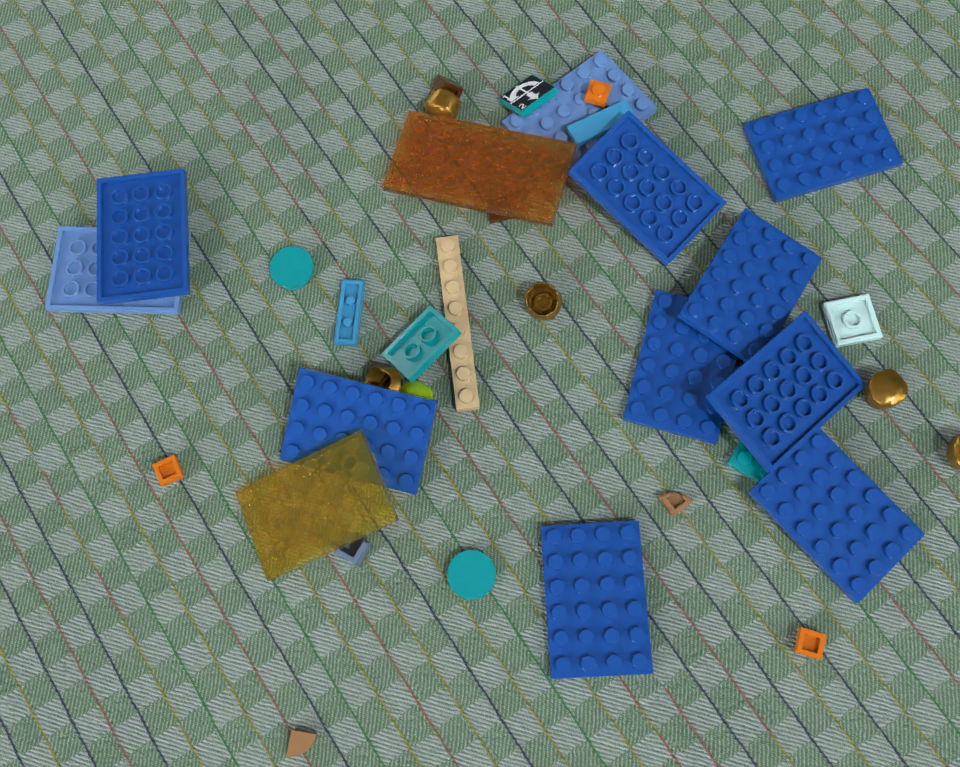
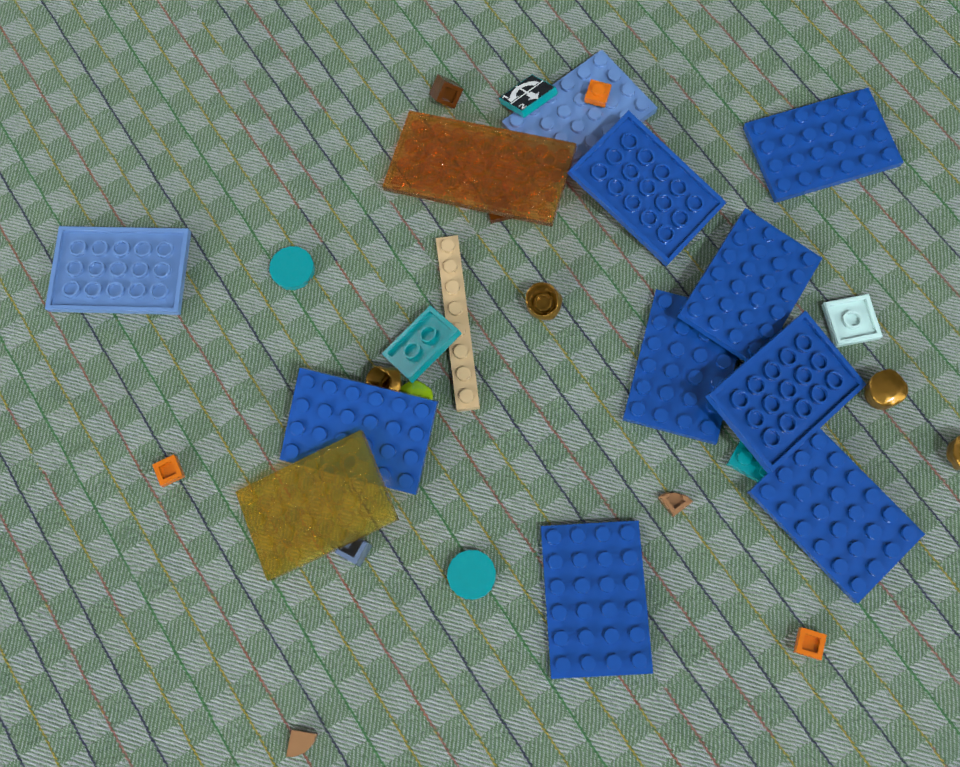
(142, 237): blue plate -> none
(349, 313): dark azure tile -> none
(443, 104): pearl gold hair -> none
(597, 123): dark azure tile -> none

